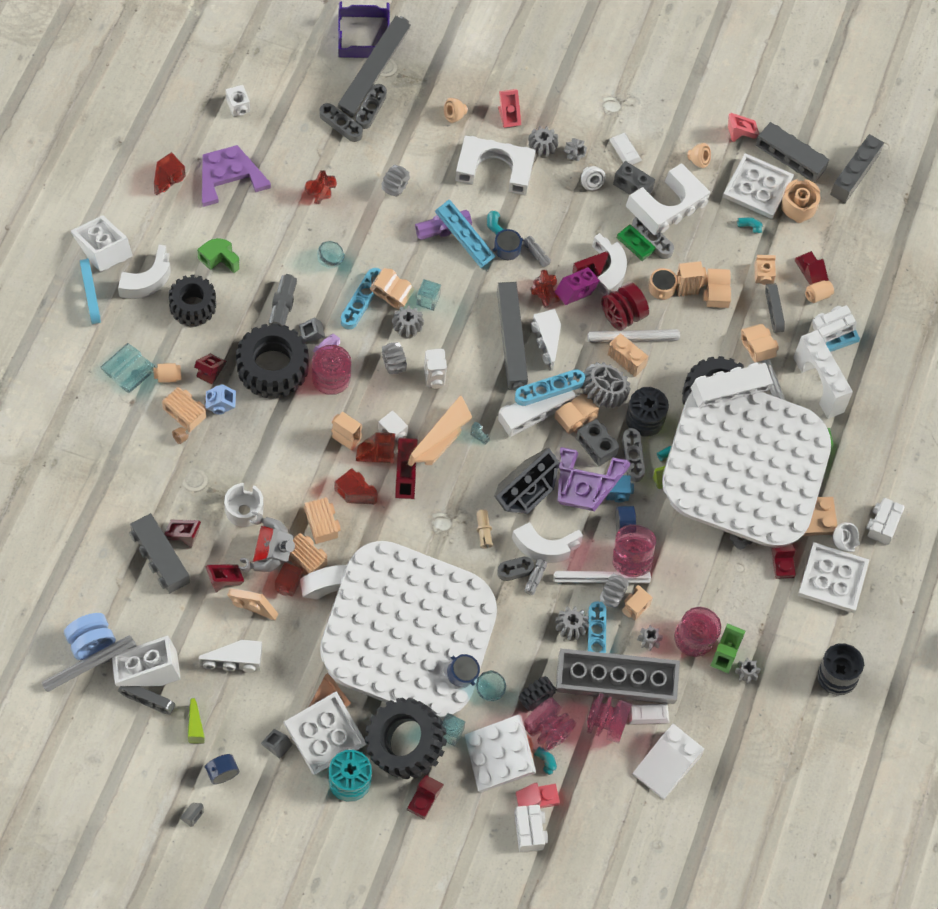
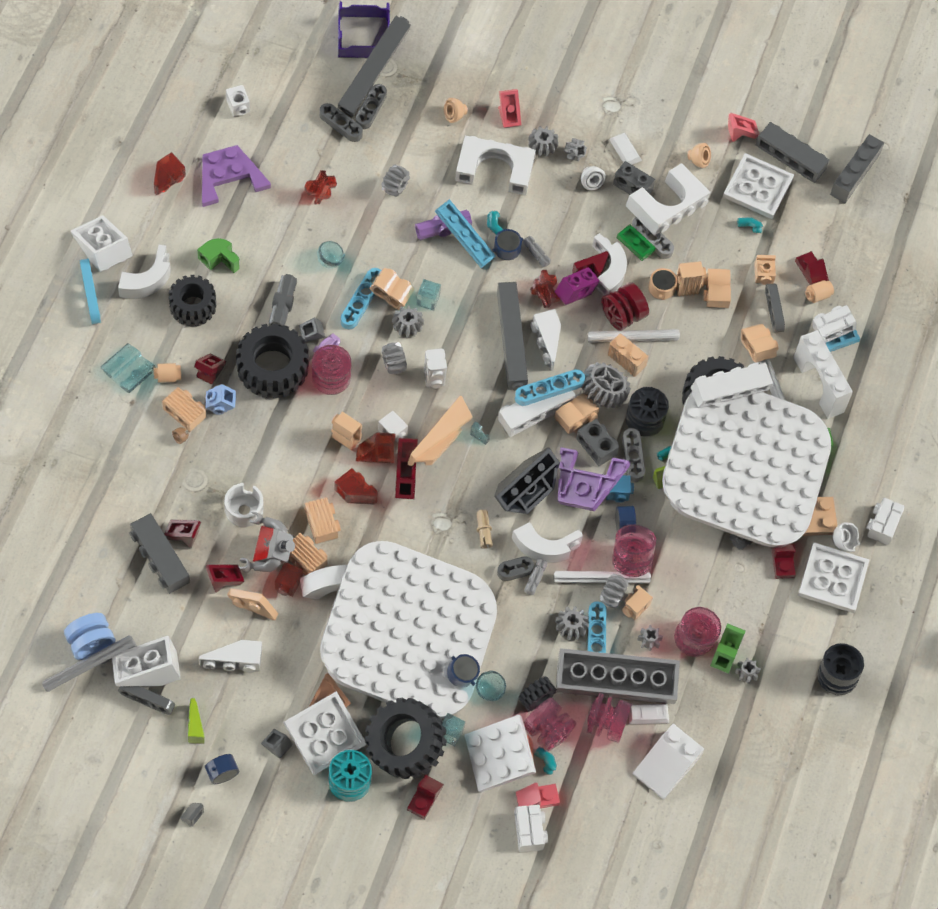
(800, 200): light nougat brick -> none

